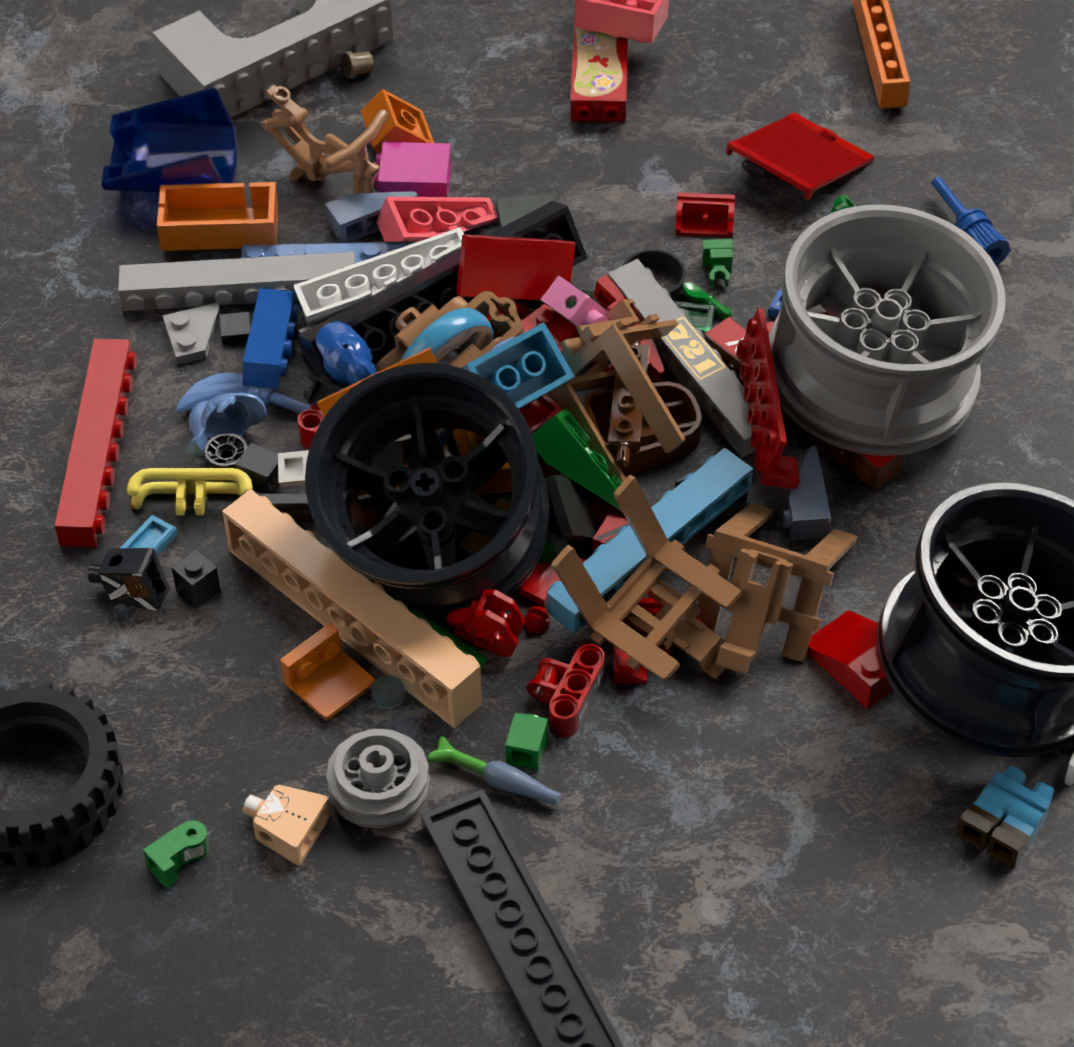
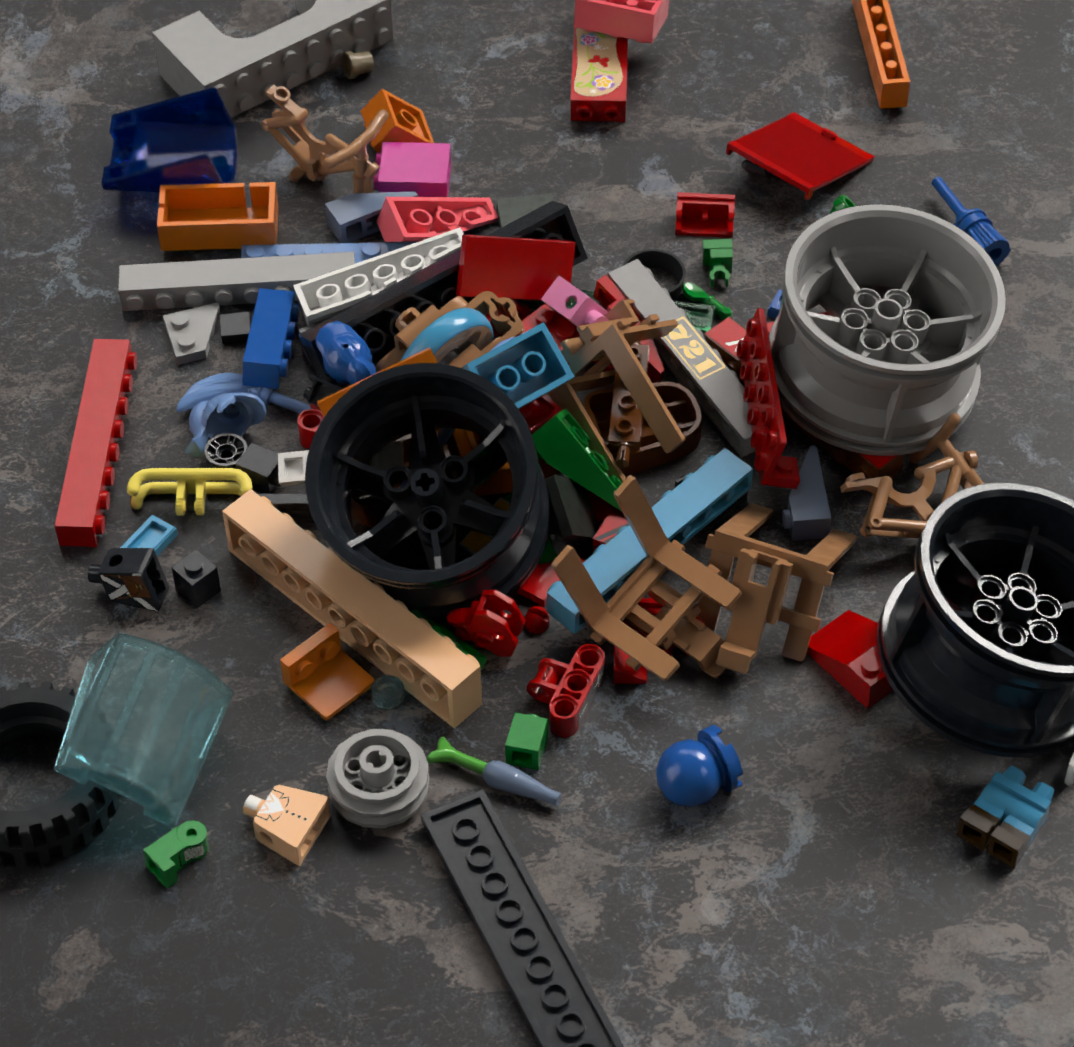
(143, 724): none -> clear light blue windscreen
(695, 770): none -> blue tile
(961, 472): none -> medium nougat piece

